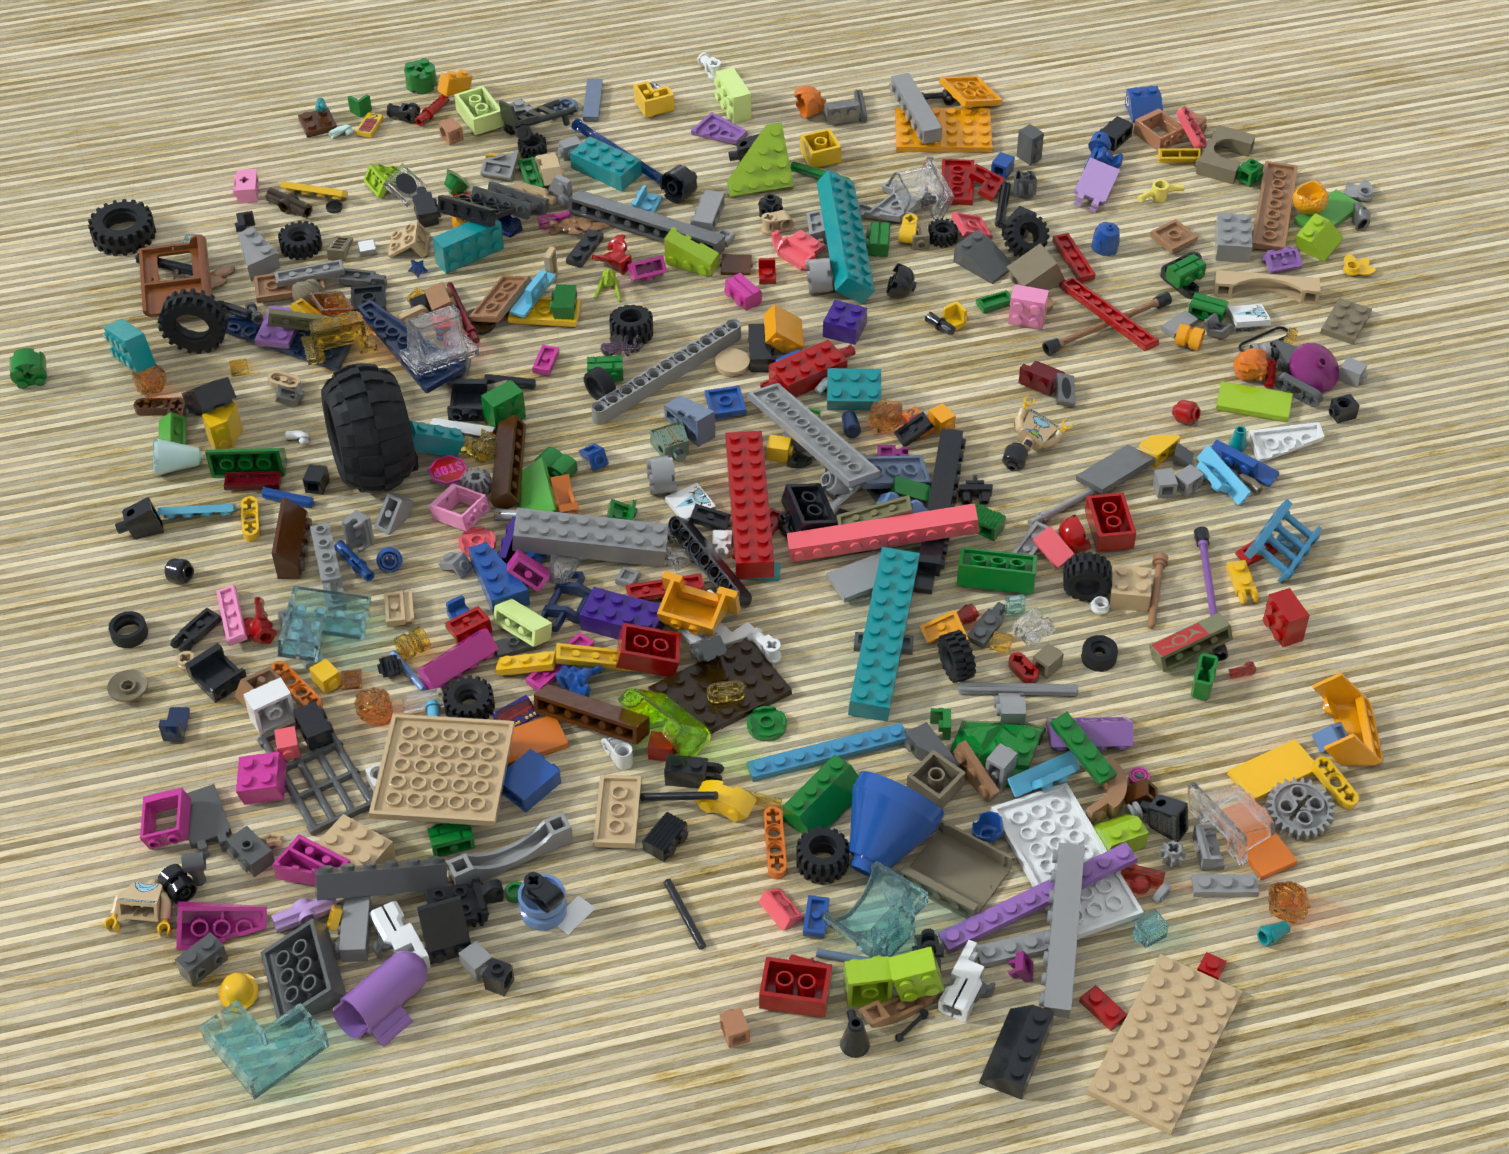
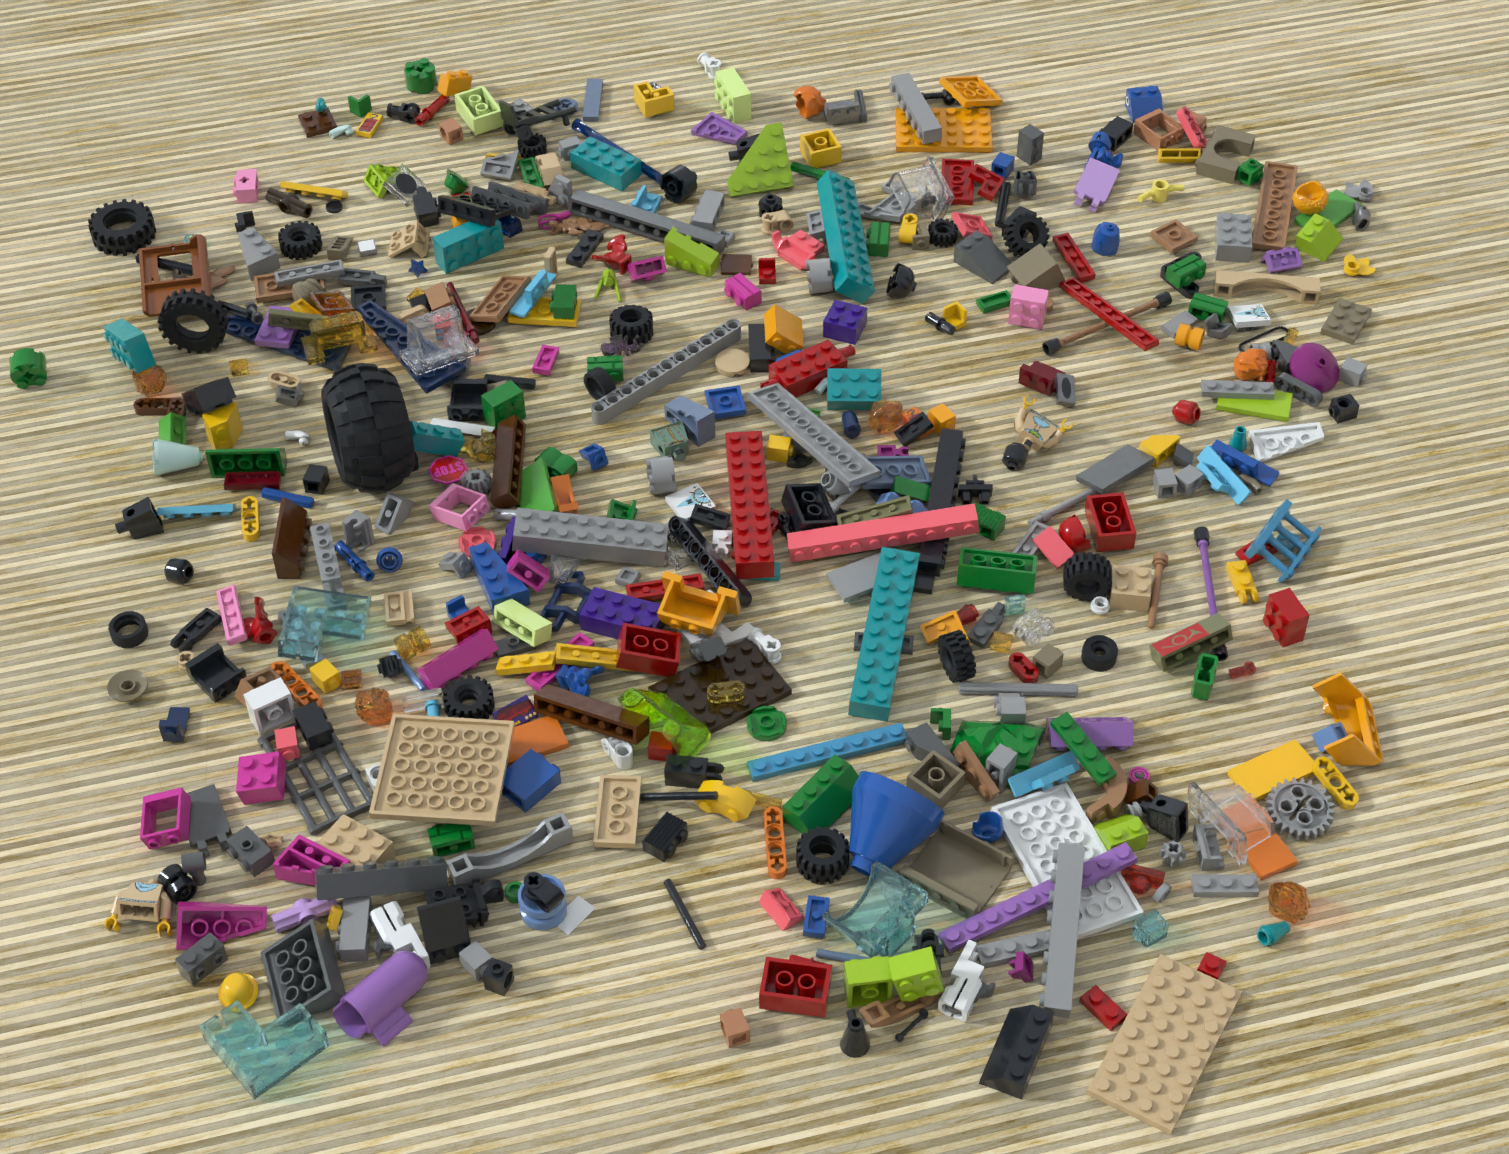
(1237, 389): none -> light grey plate

